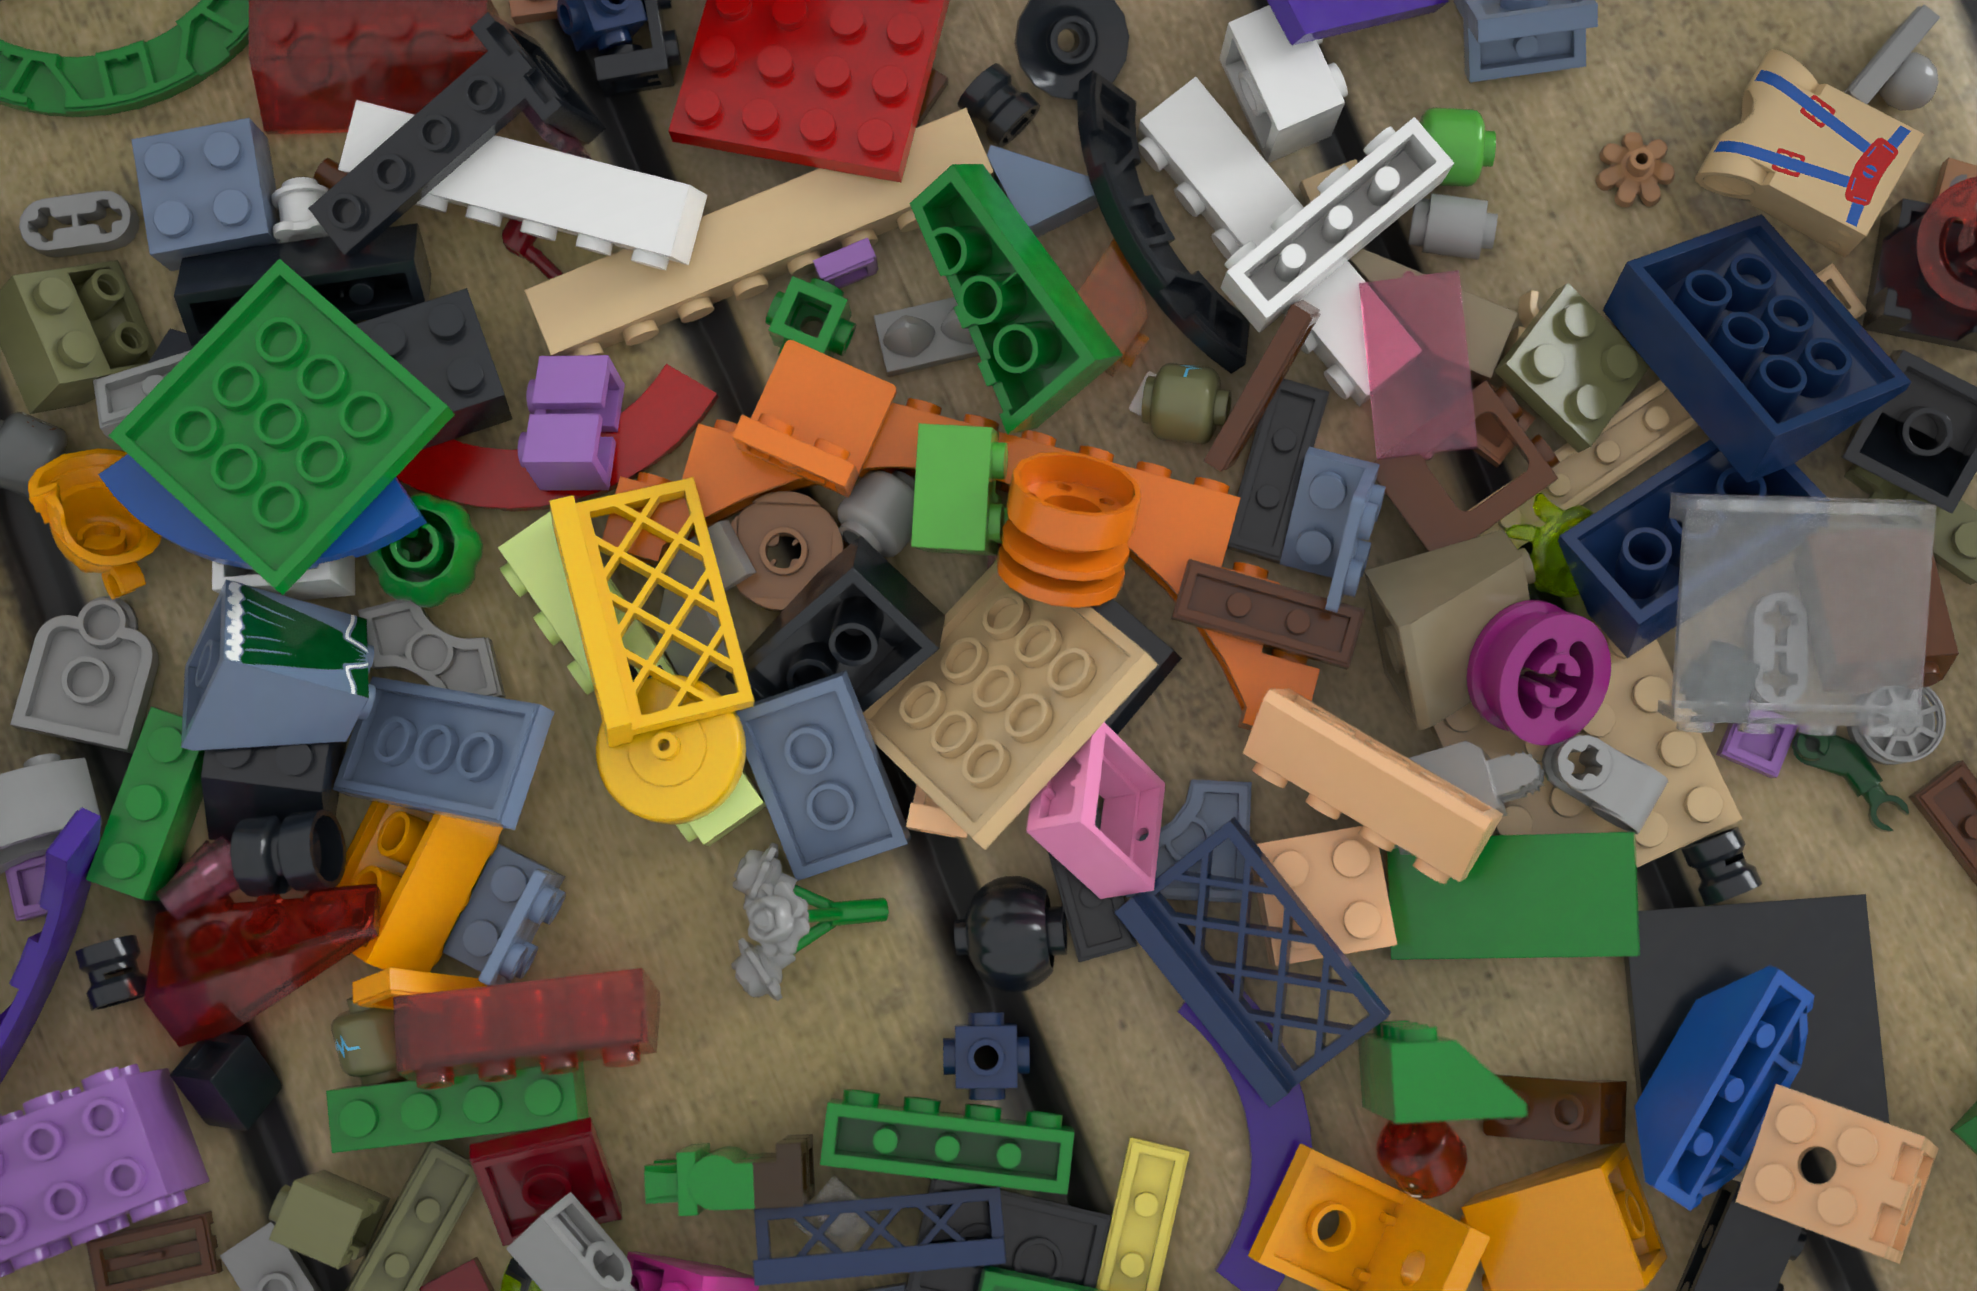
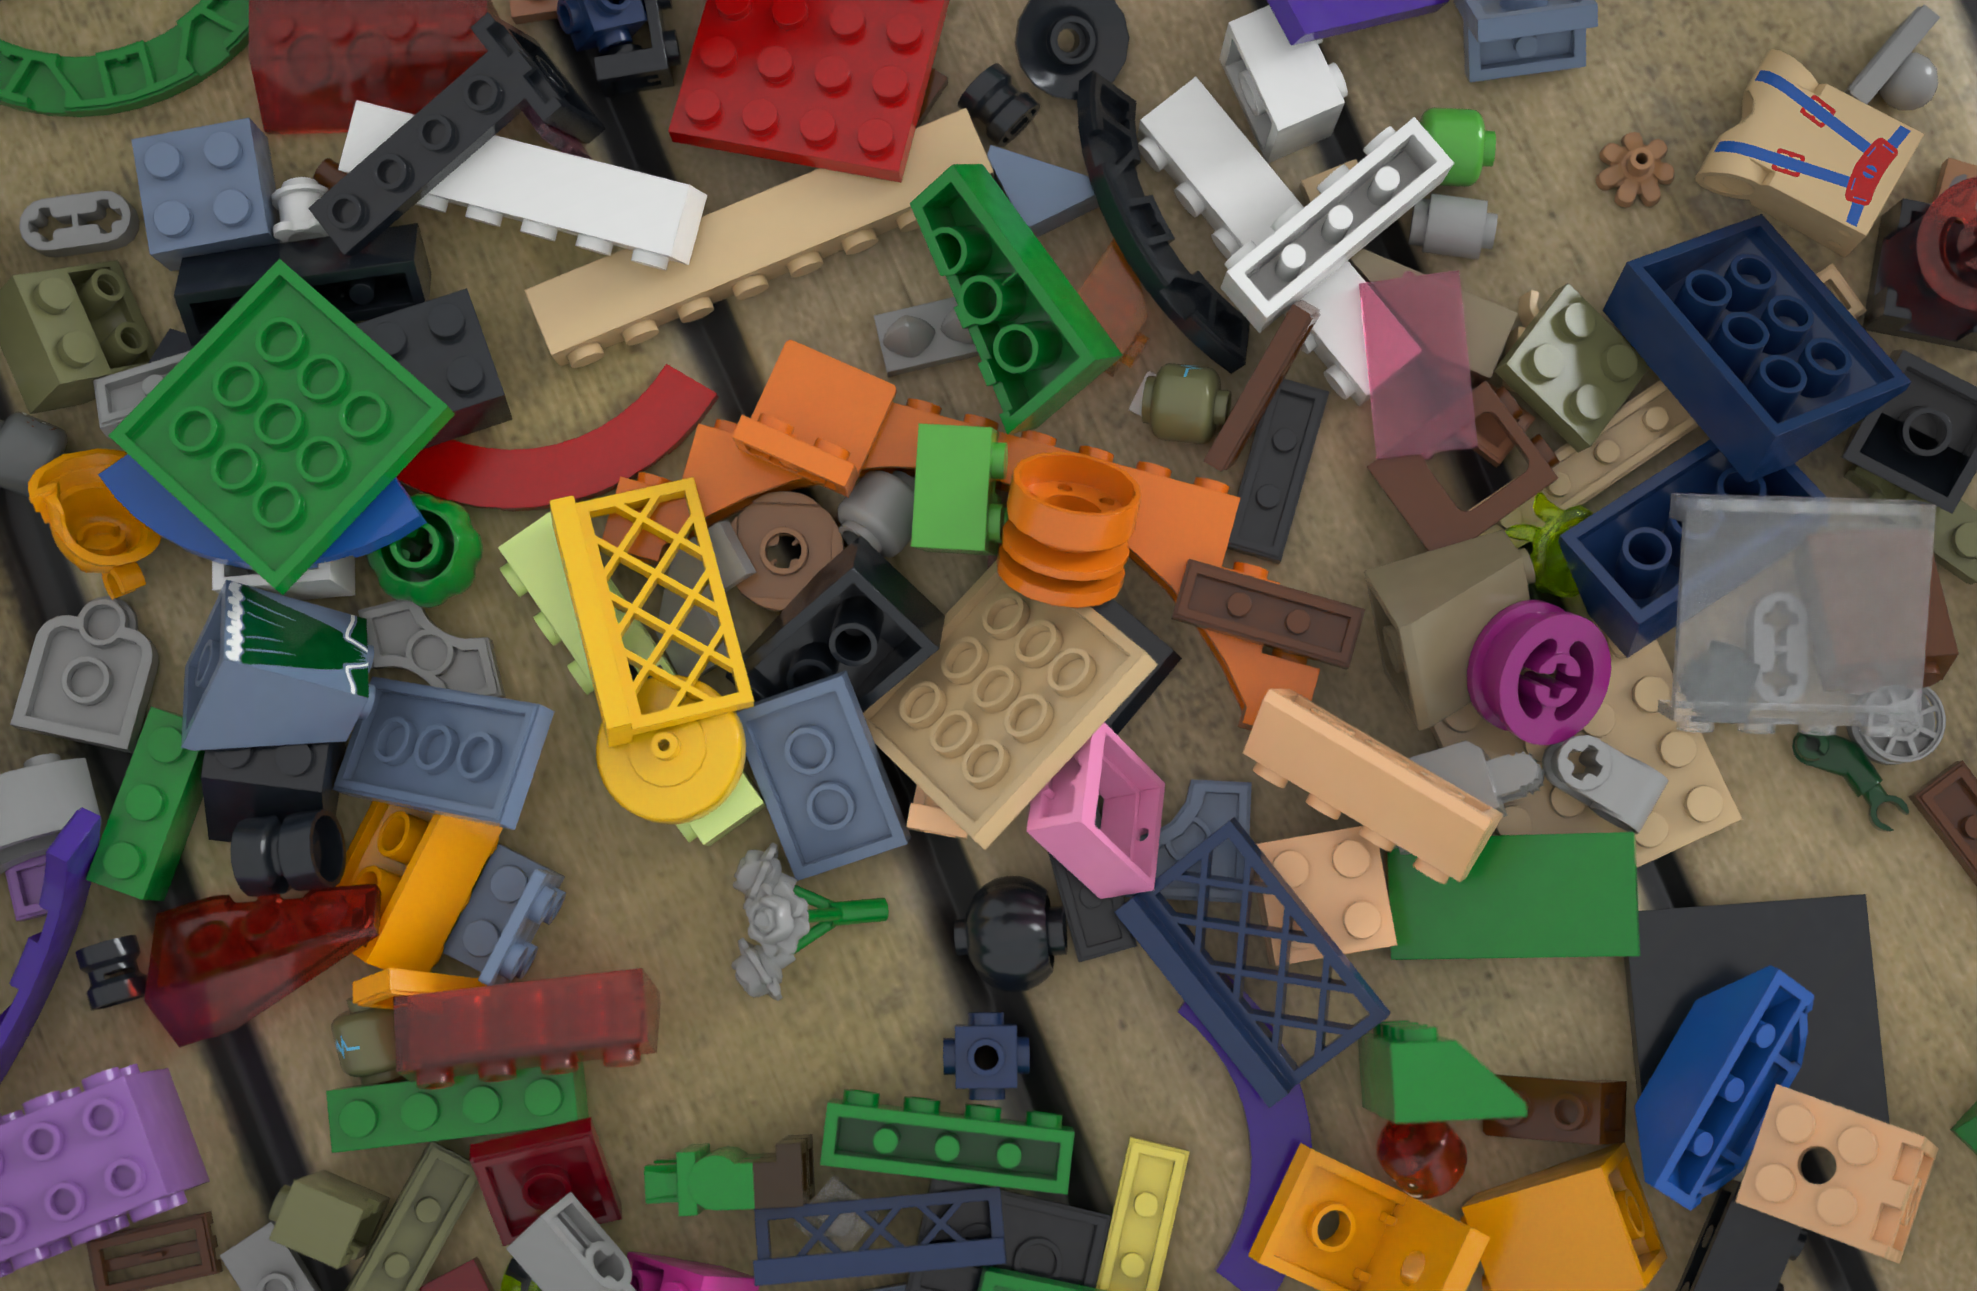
(201, 879): clear pink cone -> none
(227, 1081): black panel -> none
(522, 246): dark red hand -> none
(568, 411): medium lavender piece -> none
(808, 303): green brick -> none
(847, 264): medium lavender tile -> none
(1330, 517): sand blue bracket -> none
(1721, 866): black wheel -> none
(1757, 751): medium lavender tile -> none

